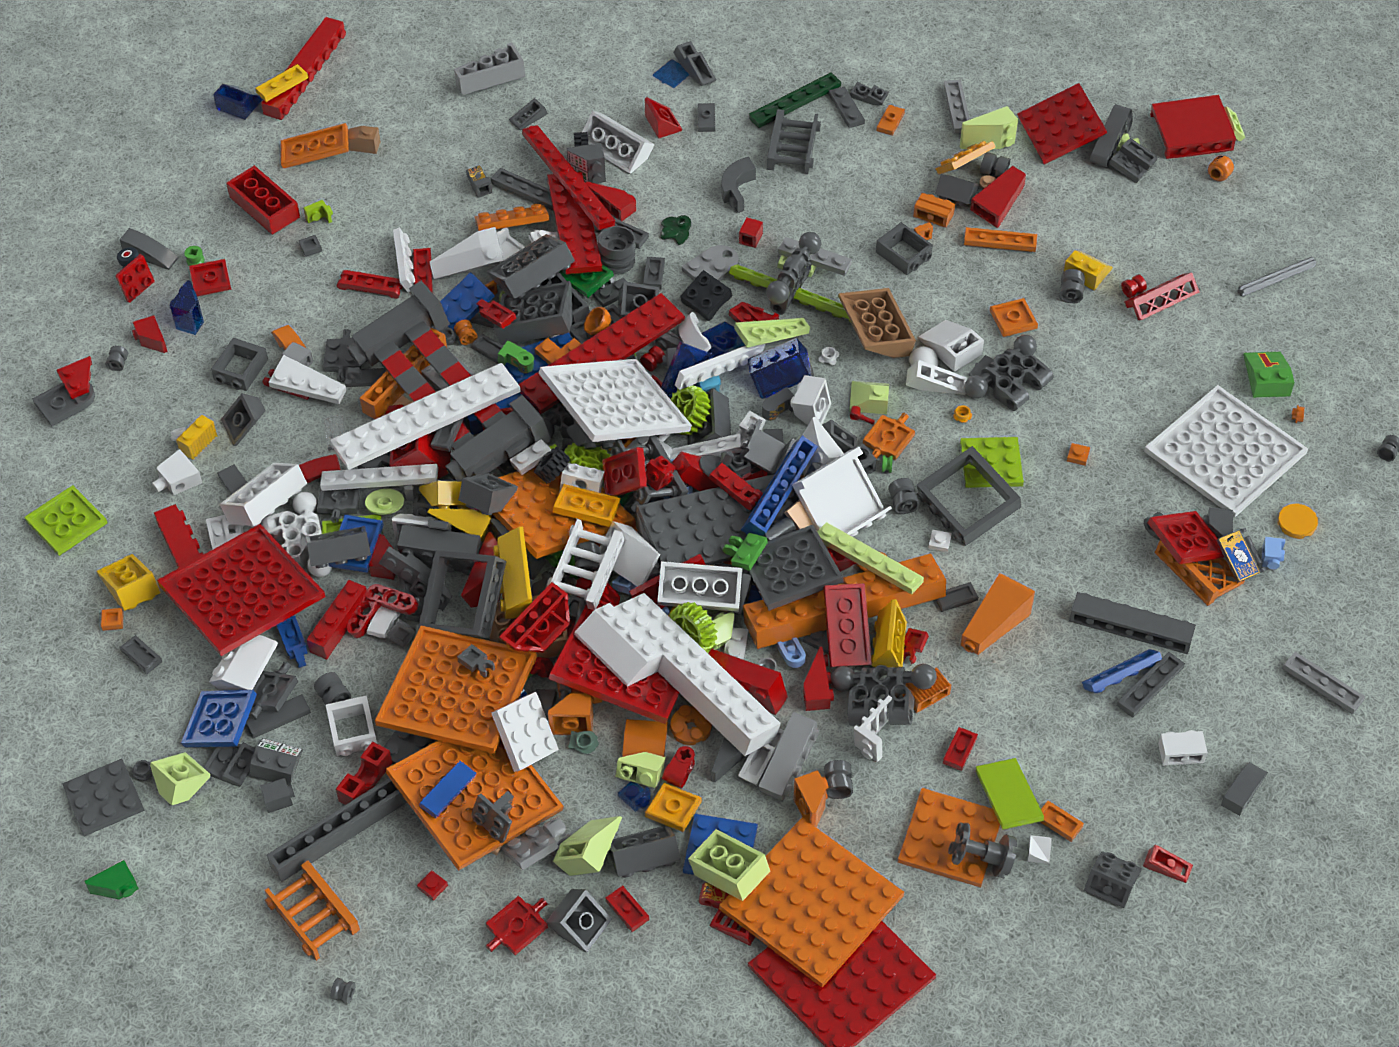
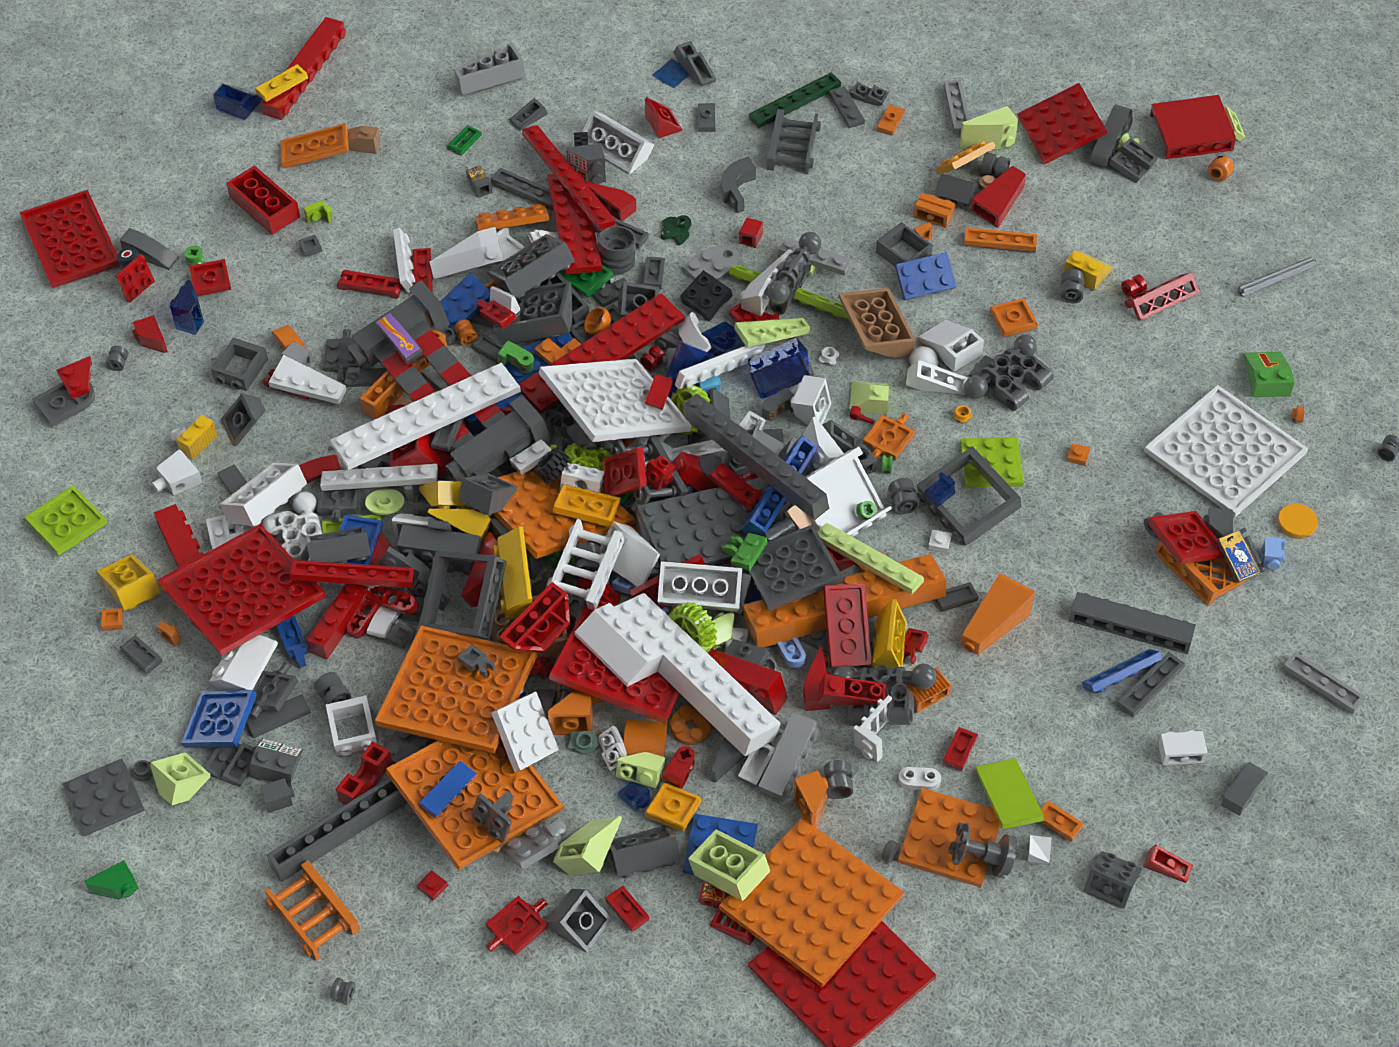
(70, 238): none -> red plate
(169, 633): none -> orange plate
(352, 574): none -> red plate
(399, 338): none -> slope
(466, 142): none -> green tile
(504, 298): none -> white slope
(612, 746): none -> white slope
(659, 391): none -> red slope
(747, 652): none -> dark grey plate
(755, 296): none -> white wedge
(756, 457): none -> dark grey brick
(849, 691): none -> red slope
(860, 511): none -> bright green bush
(890, 851): none -> dark grey tile
(920, 778): none -> white plate
(925, 276): none -> plate
(941, 490): none -> clear blue bracket

